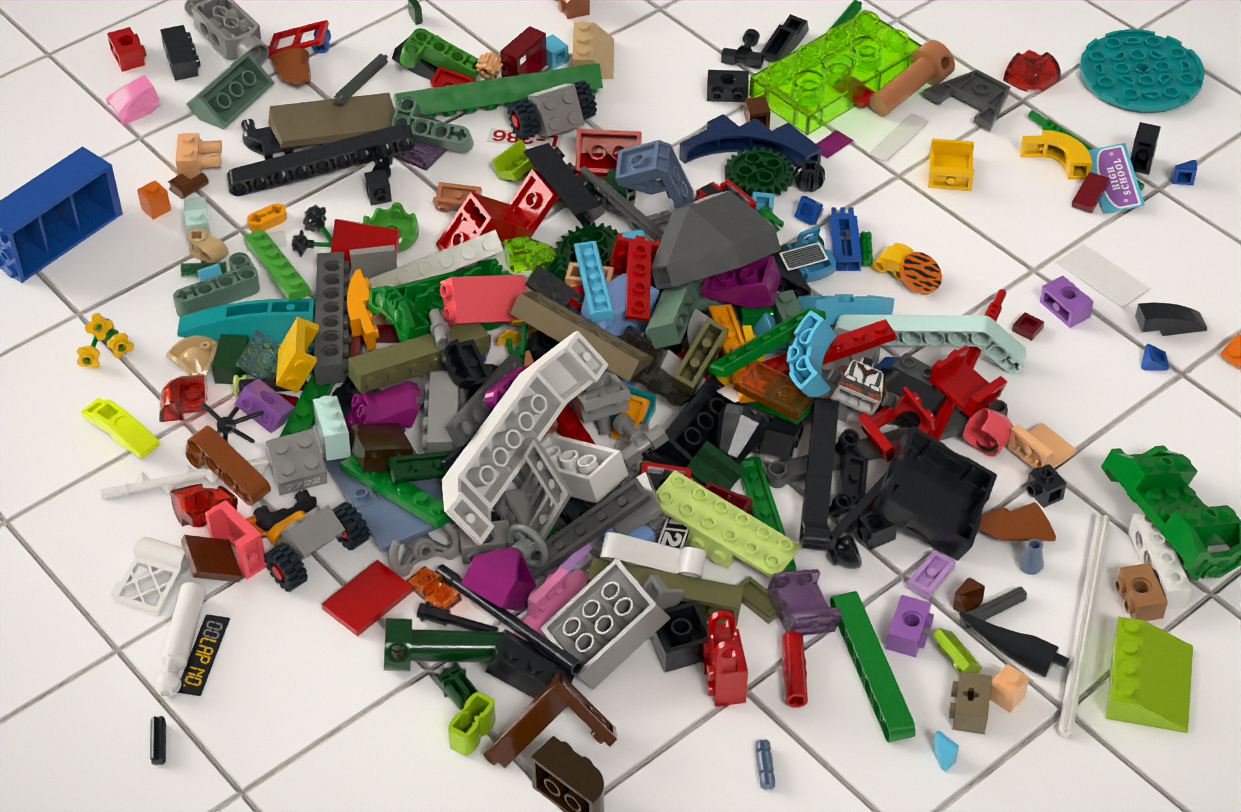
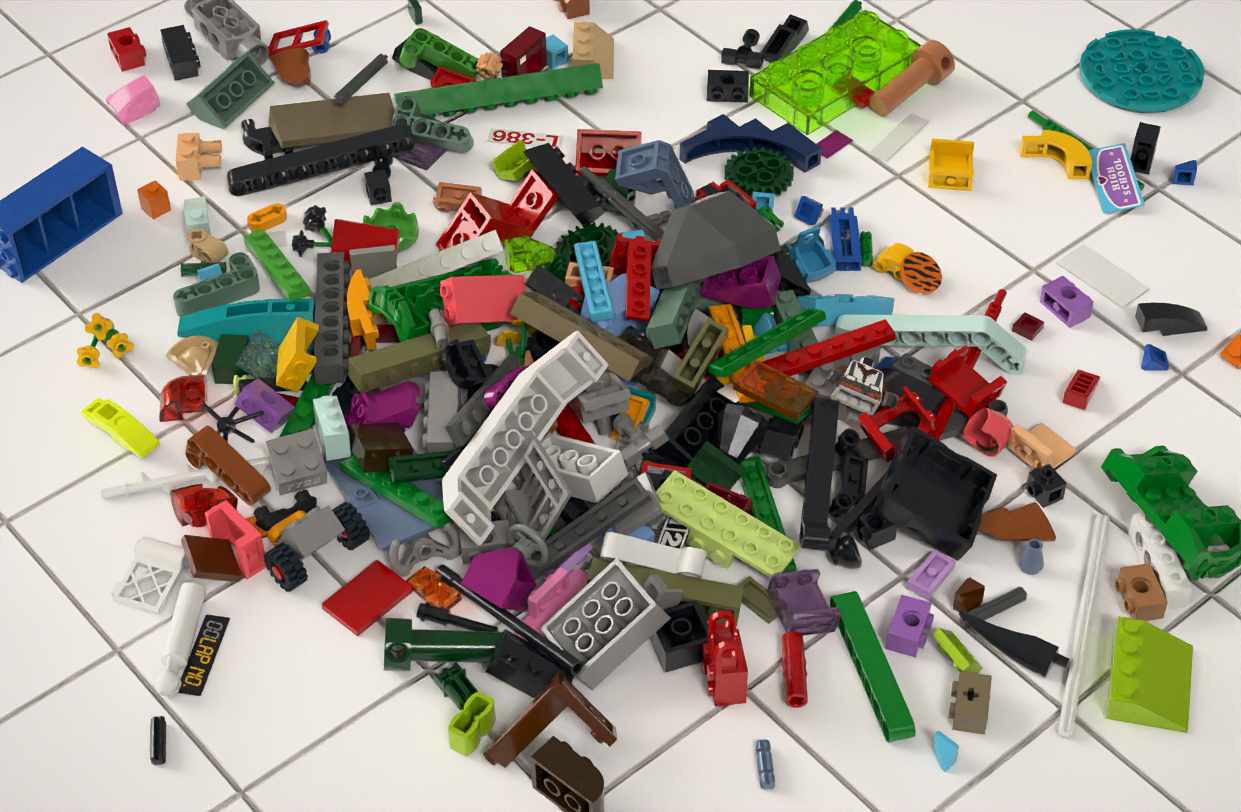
(183, 186): reddish brown piece -> none
(552, 110): brick -> none
(757, 108): reddish brown brick -> none
(803, 256): sticker -> none
(807, 354): medium azure brick -> none
(809, 176): black piece -> none
(977, 90): dark grey wing -> none
(1009, 688): light nougat brick -> none
(1032, 71): clear red brick -> none
(1081, 389): none -> red slope
(1090, 192): dark red tile -> none

